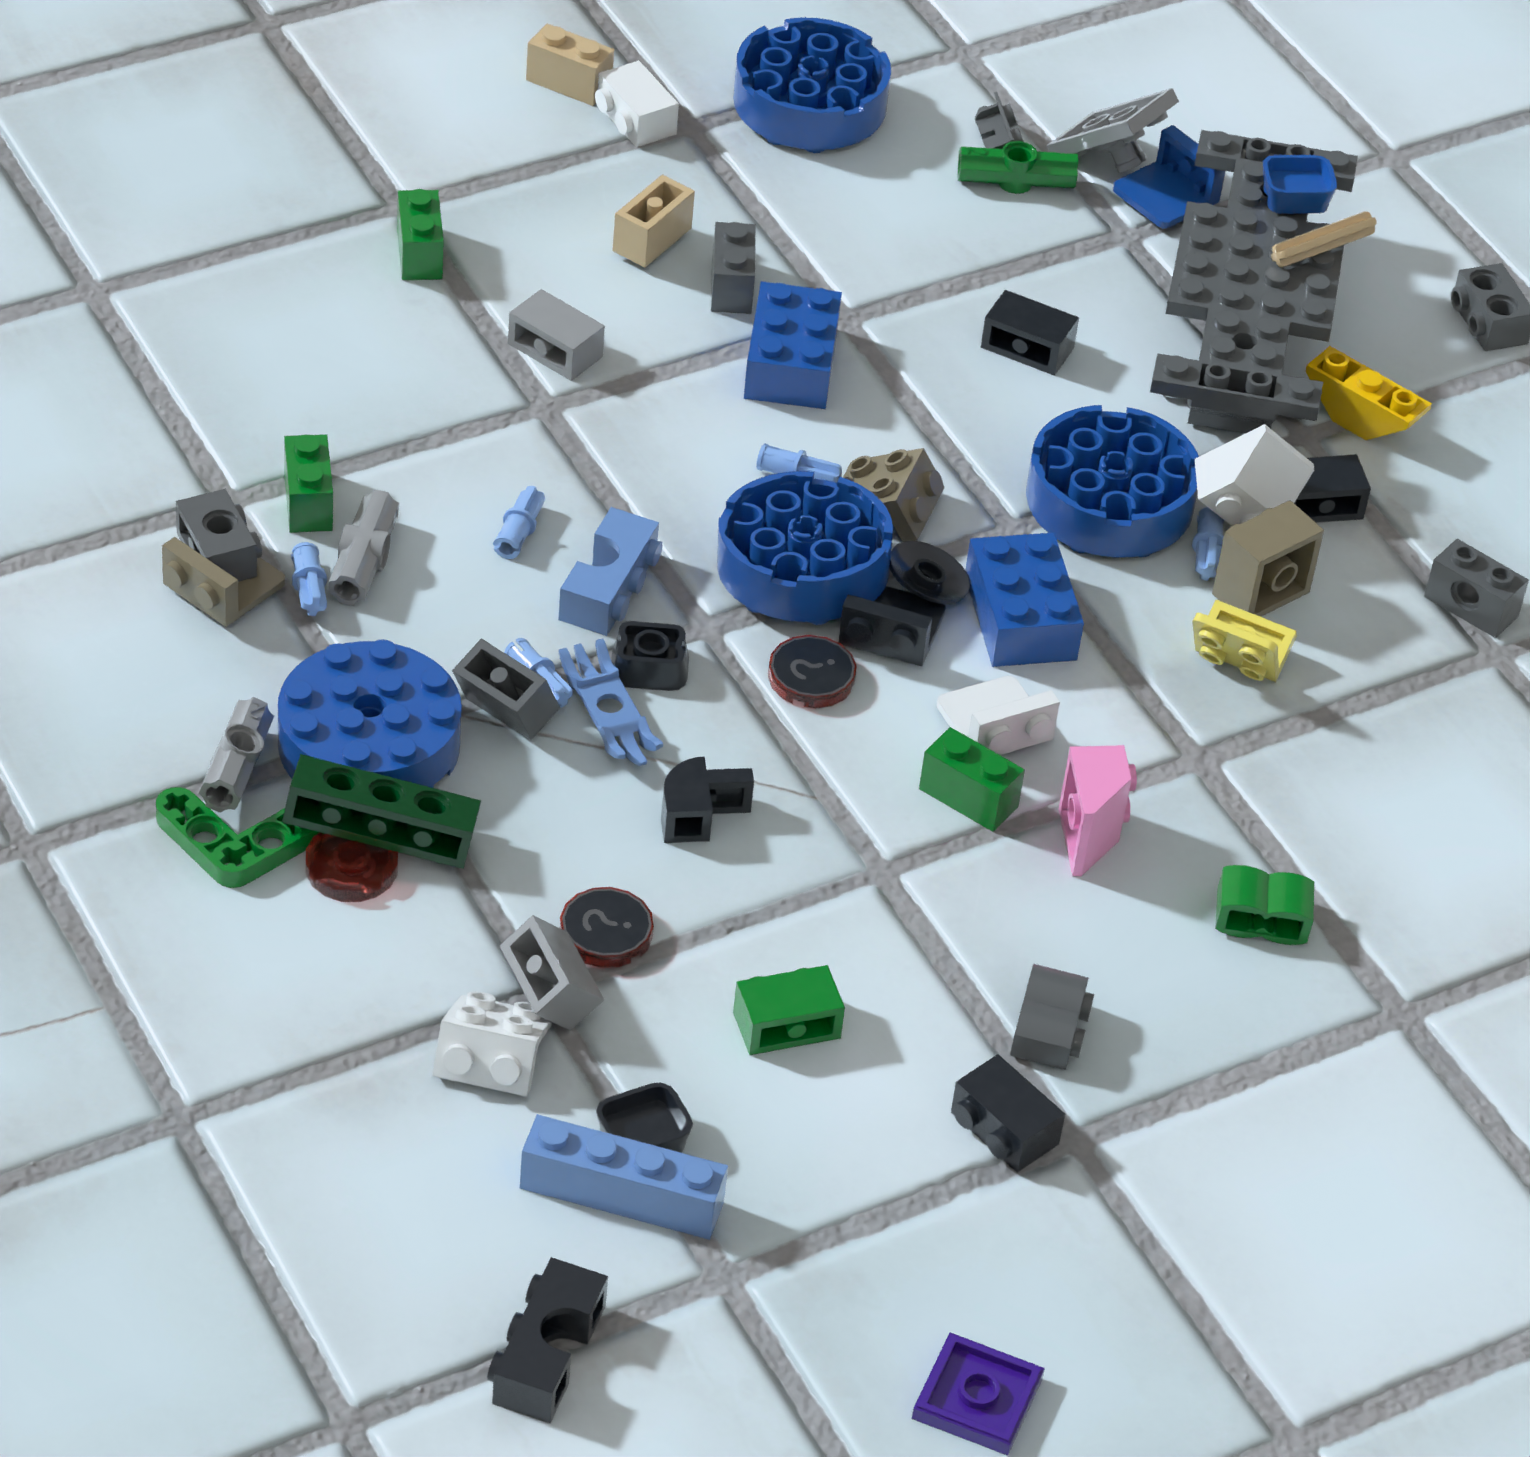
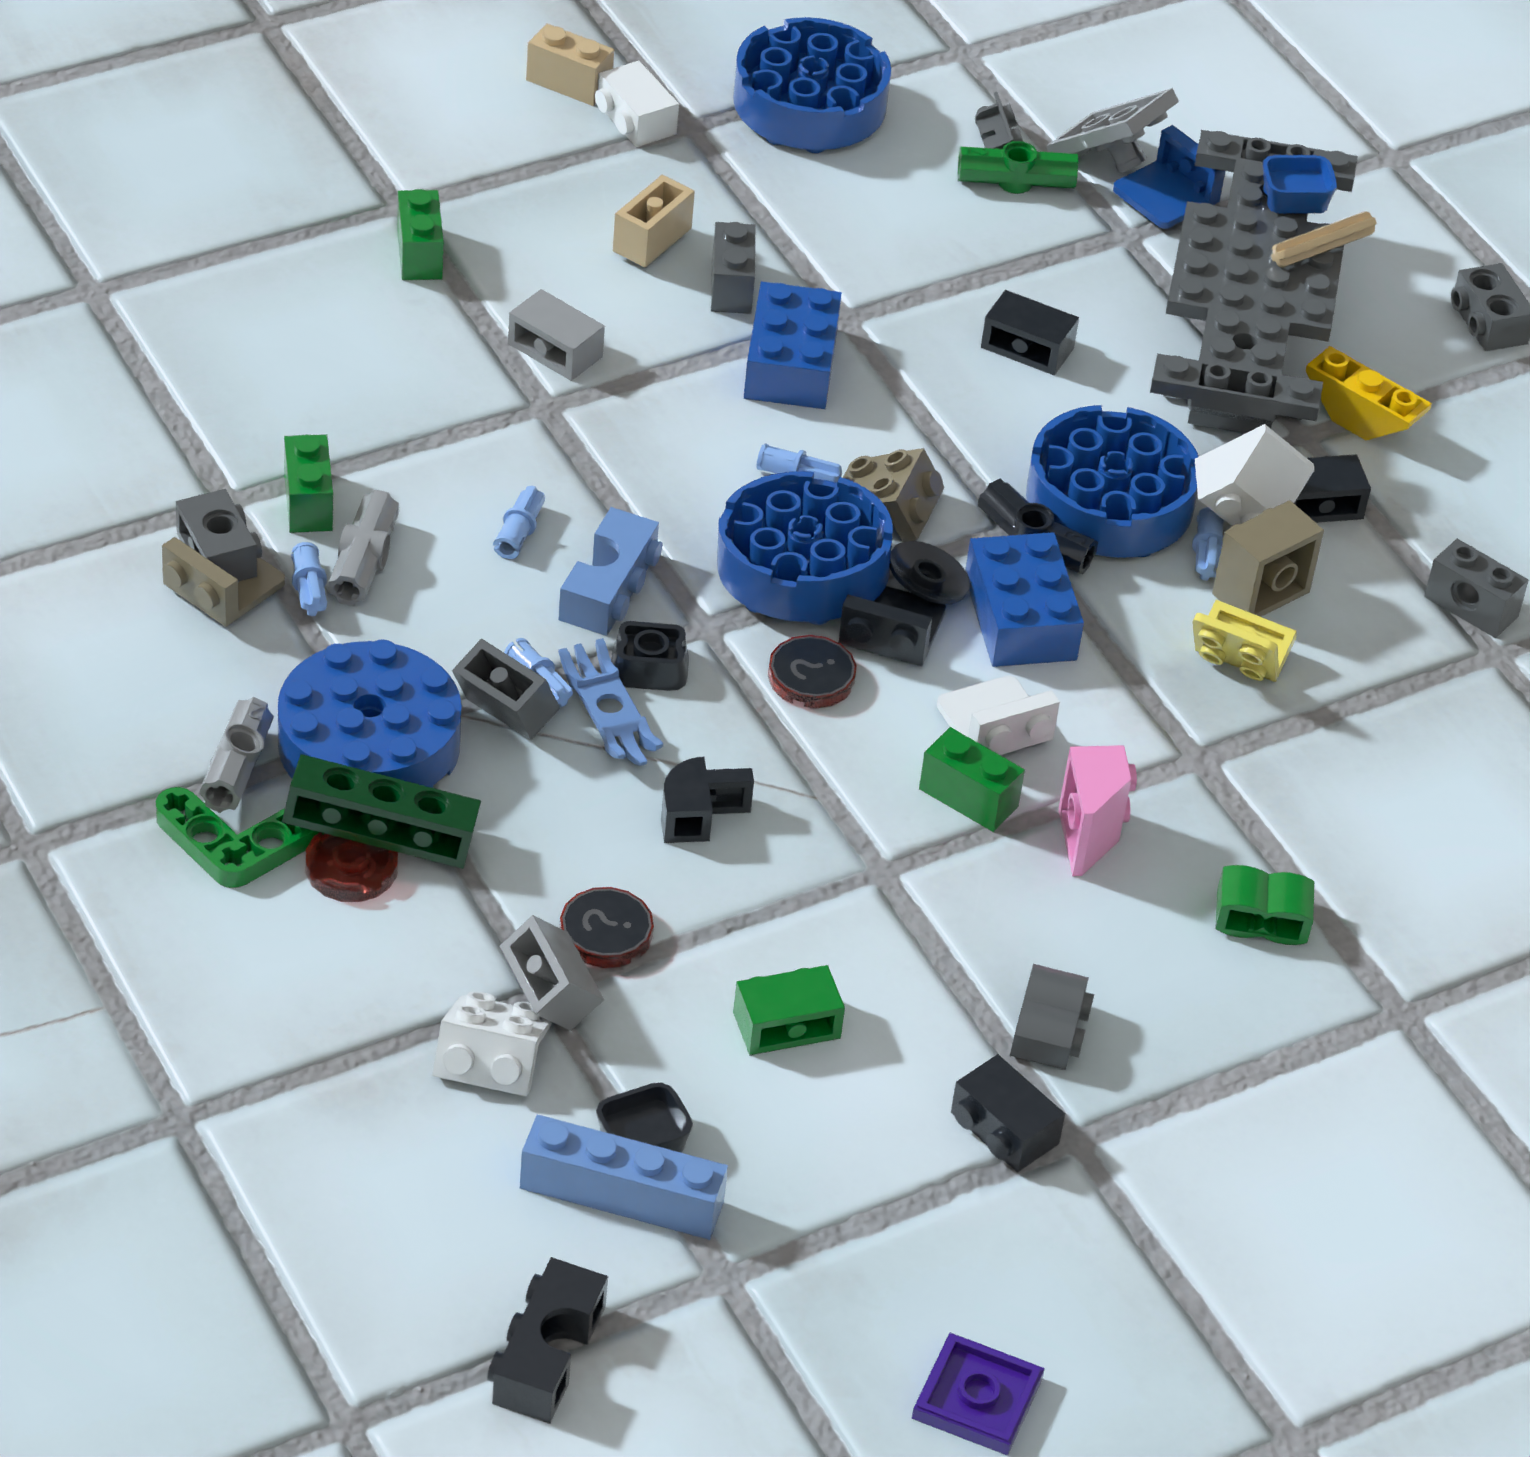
(1020, 517): none -> black piece

